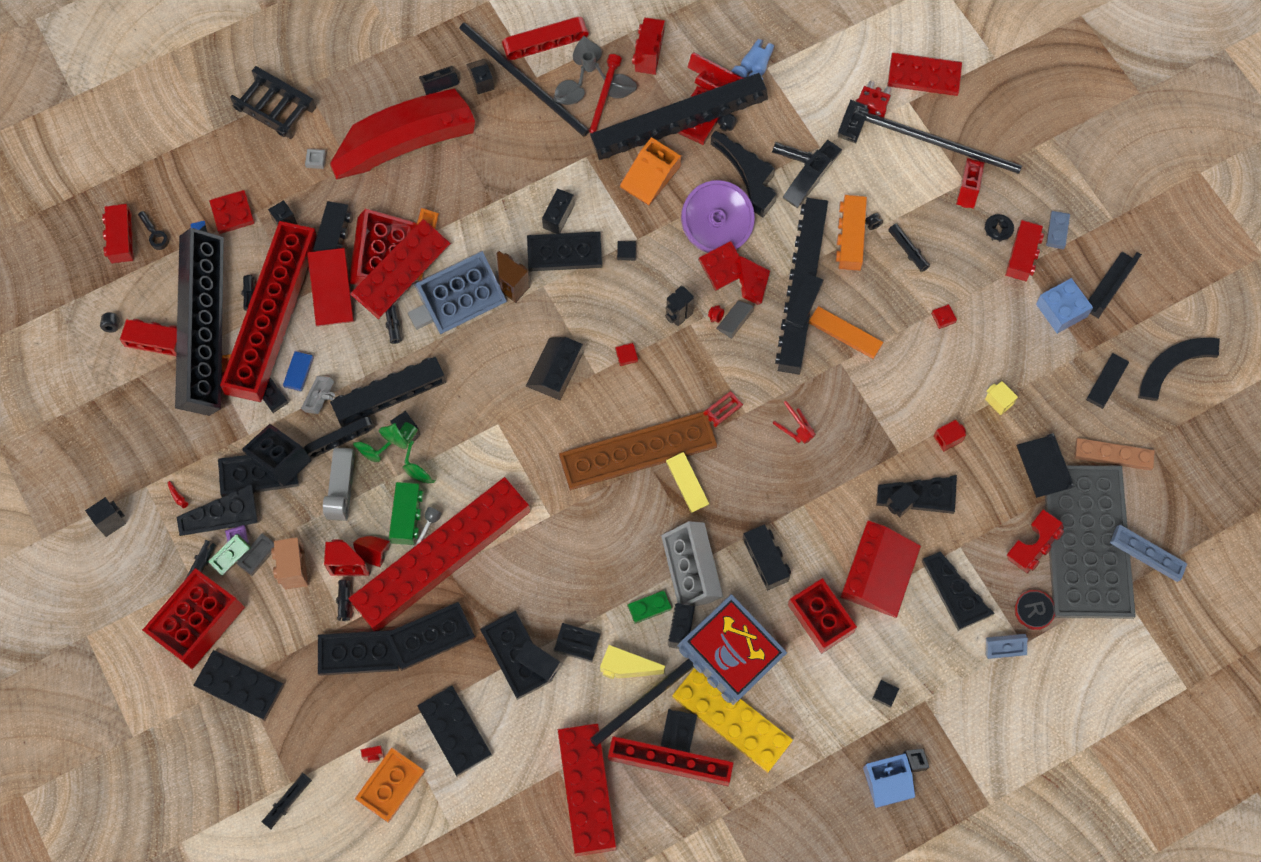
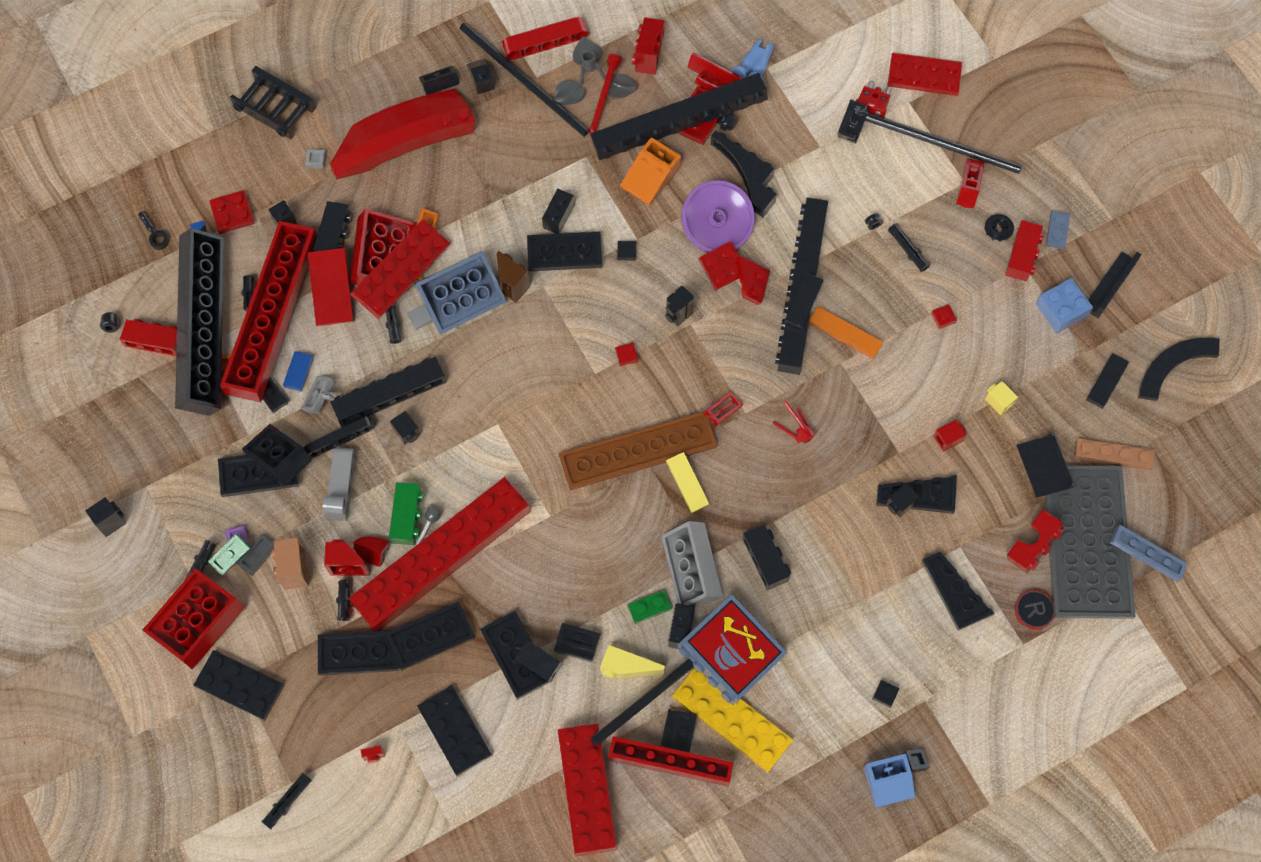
(118, 233): red brick -> none
(178, 498): red helmet -> none
(224, 513): black wing -> none
(390, 785): orange plate -> none
(401, 439): green plant -> none
(556, 366): black slope -> none
(716, 314): red plate -> none
(735, 319): dark grey slope -> none
(792, 153): black pin -> none
(811, 173): black slope -> none
(822, 615): red brick -> none
(852, 232): orange brick -> none
(881, 569): red slope -> none
(1006, 646): sand blue plate -> none

